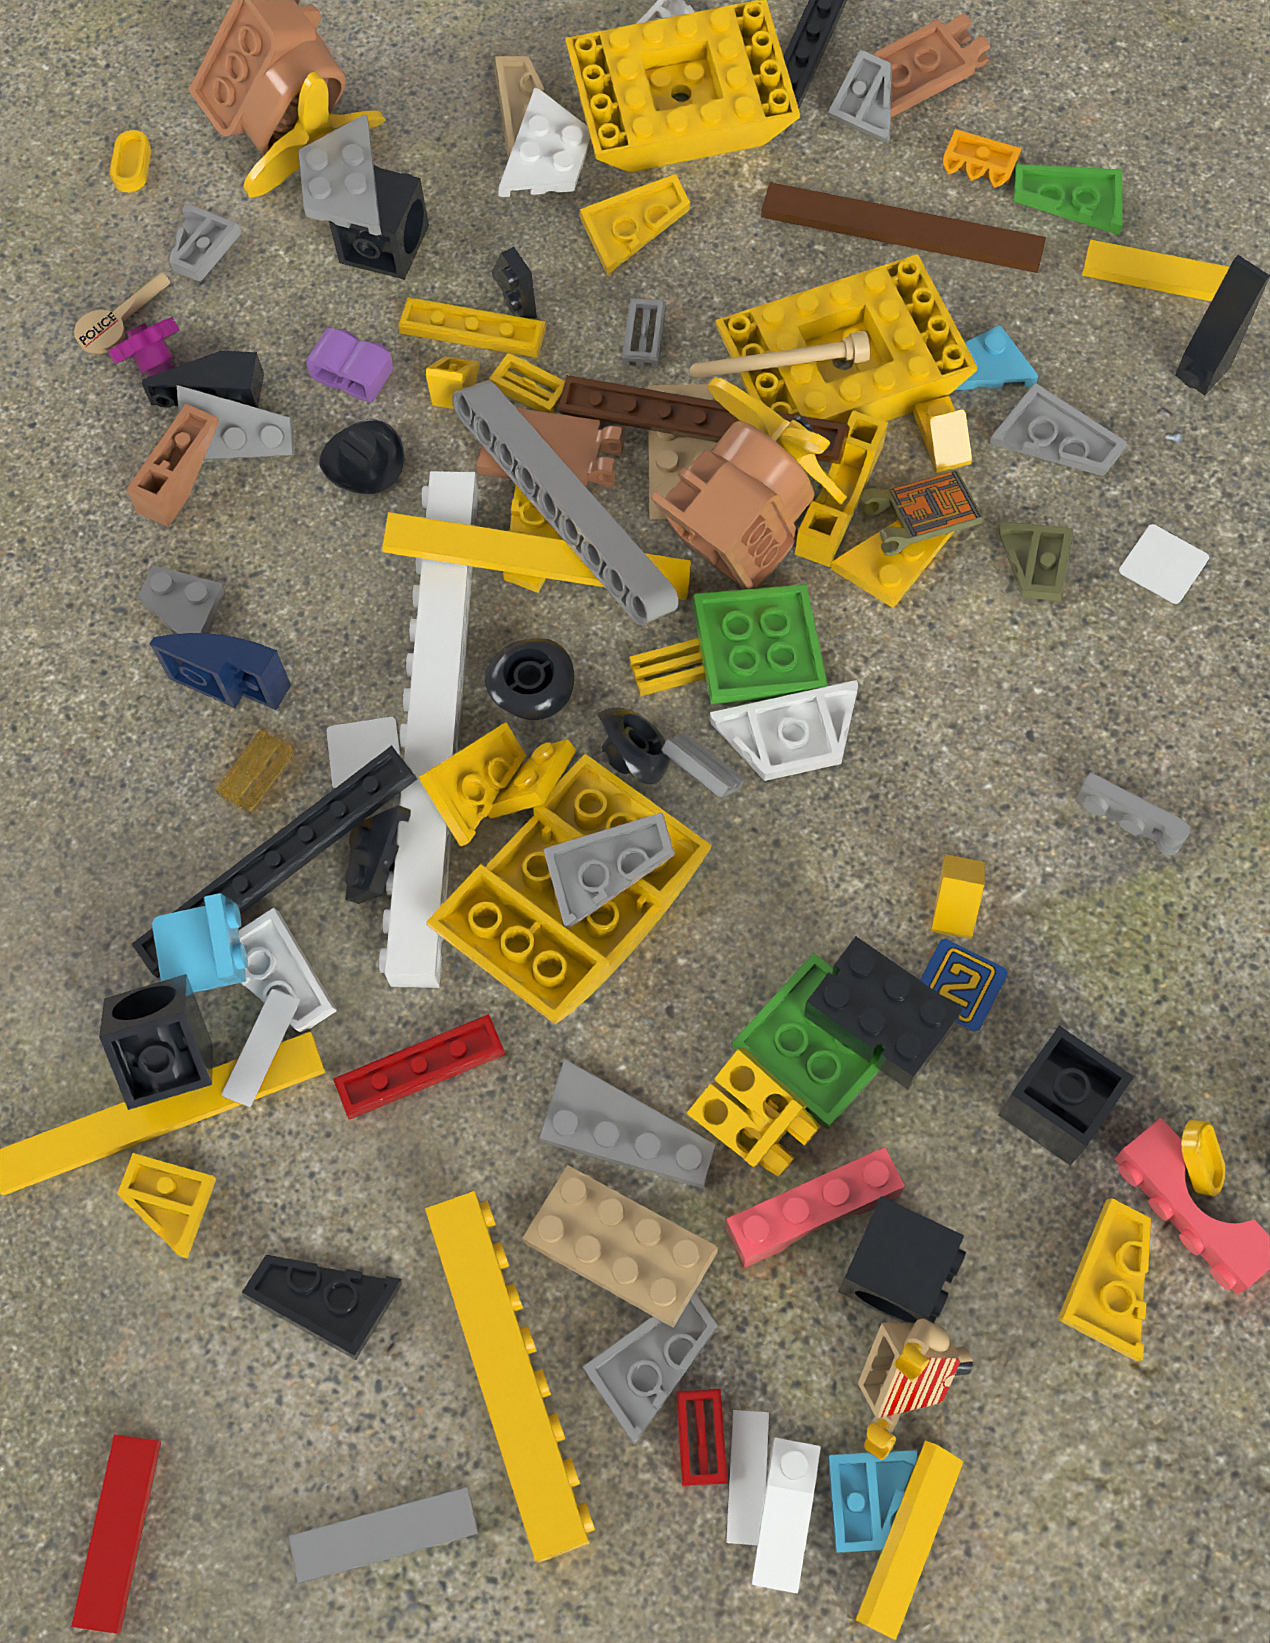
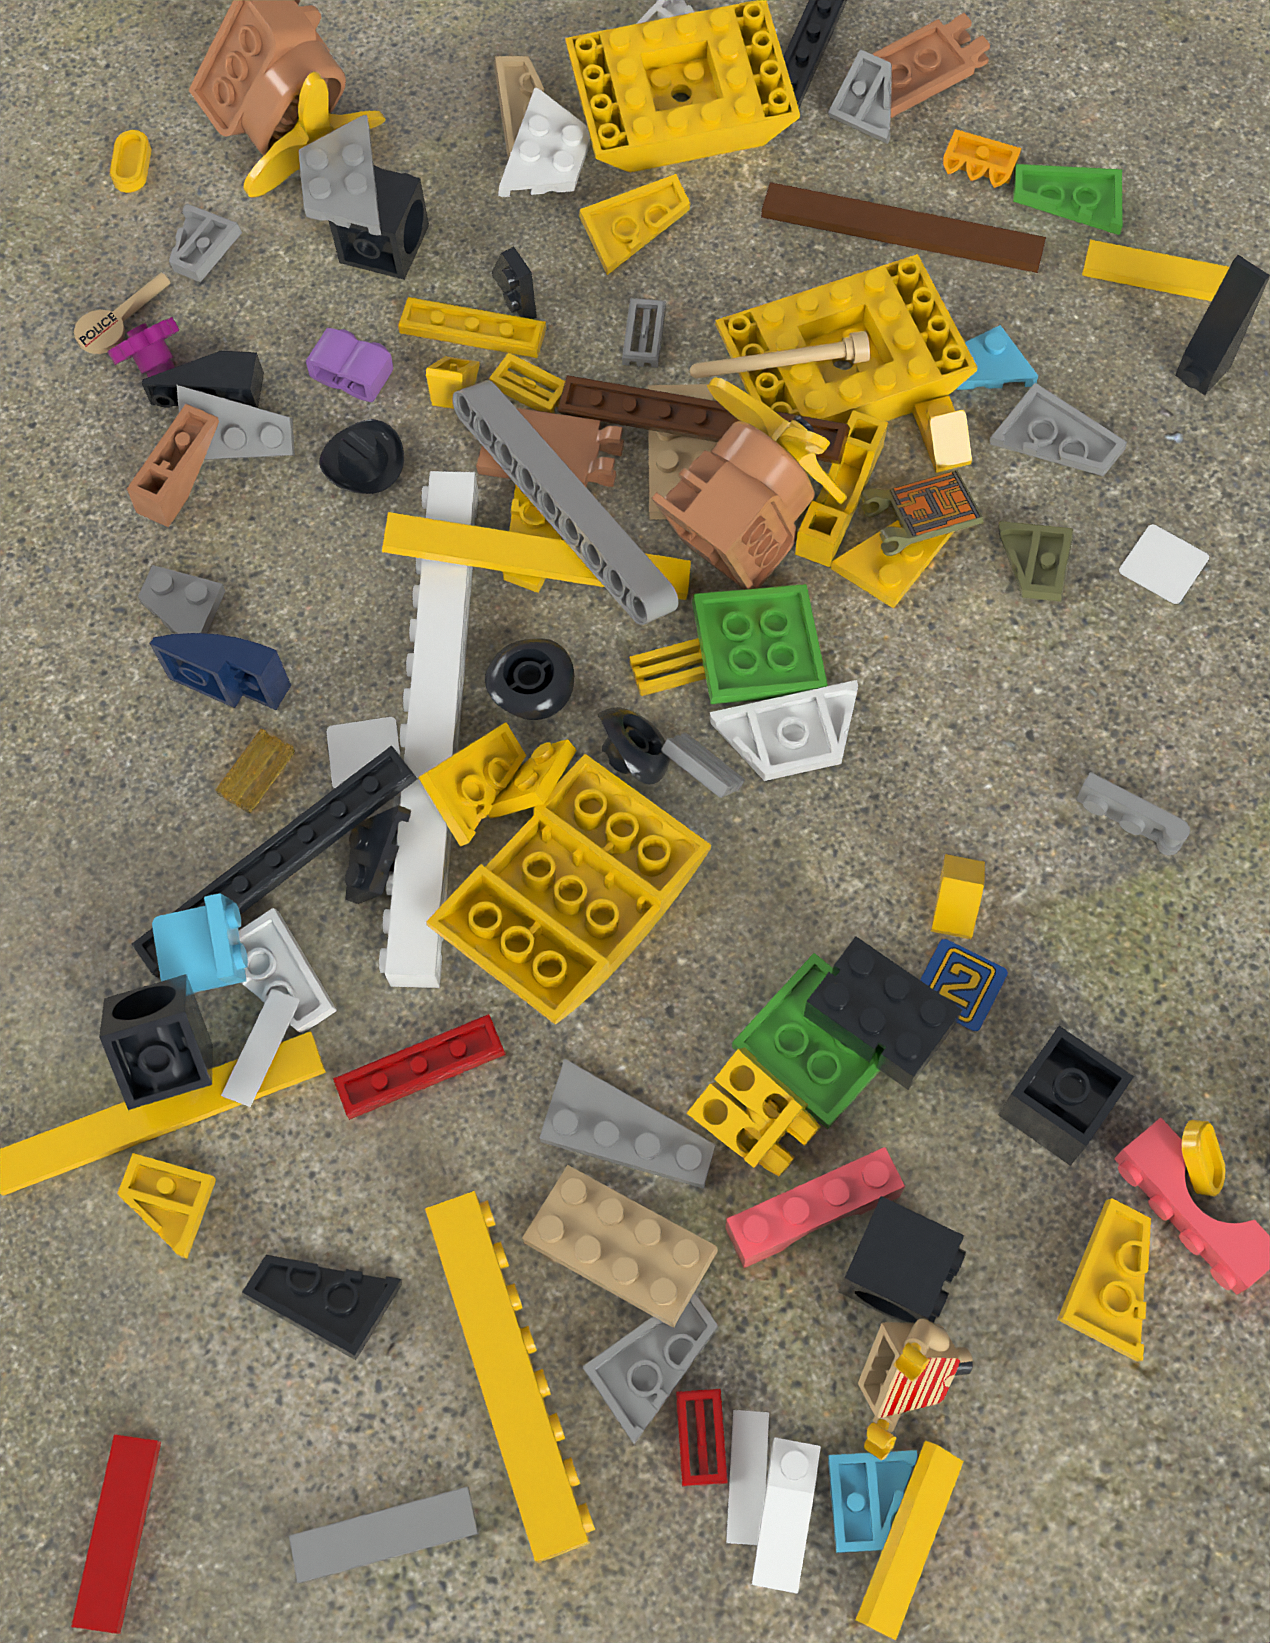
(605, 863): light grey wing -> none

